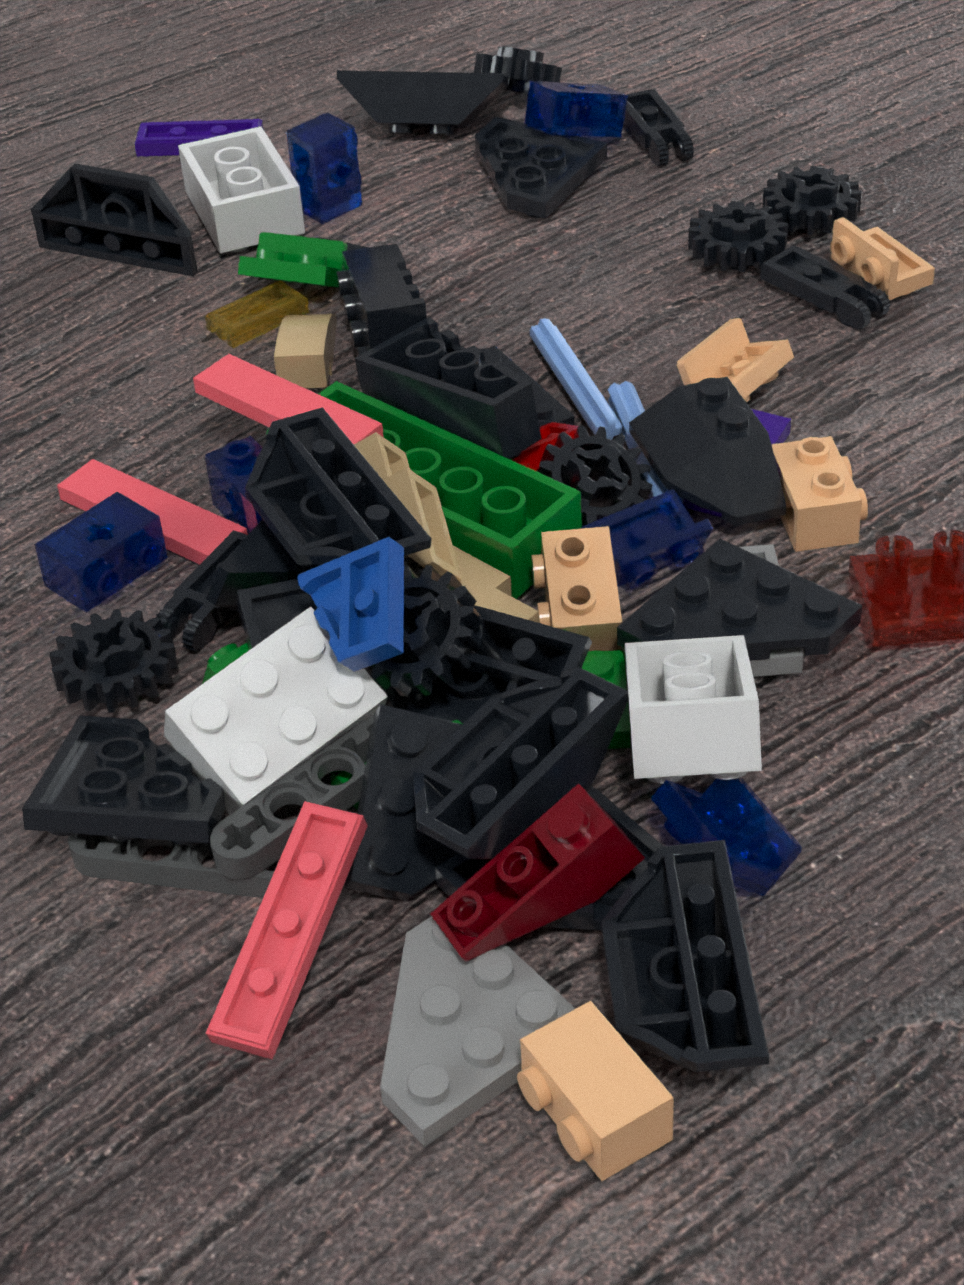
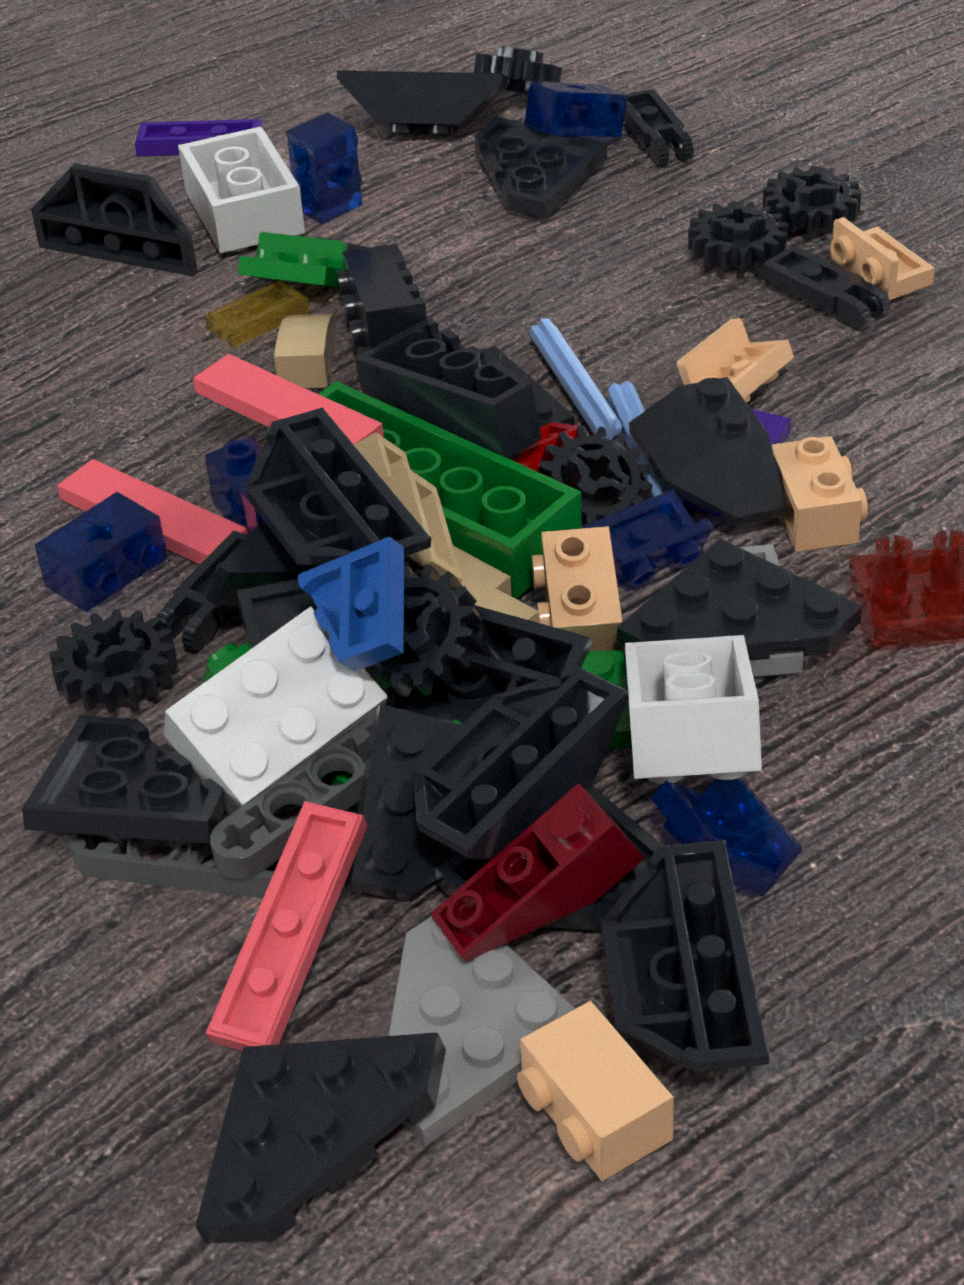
(310, 1121): none -> black plate

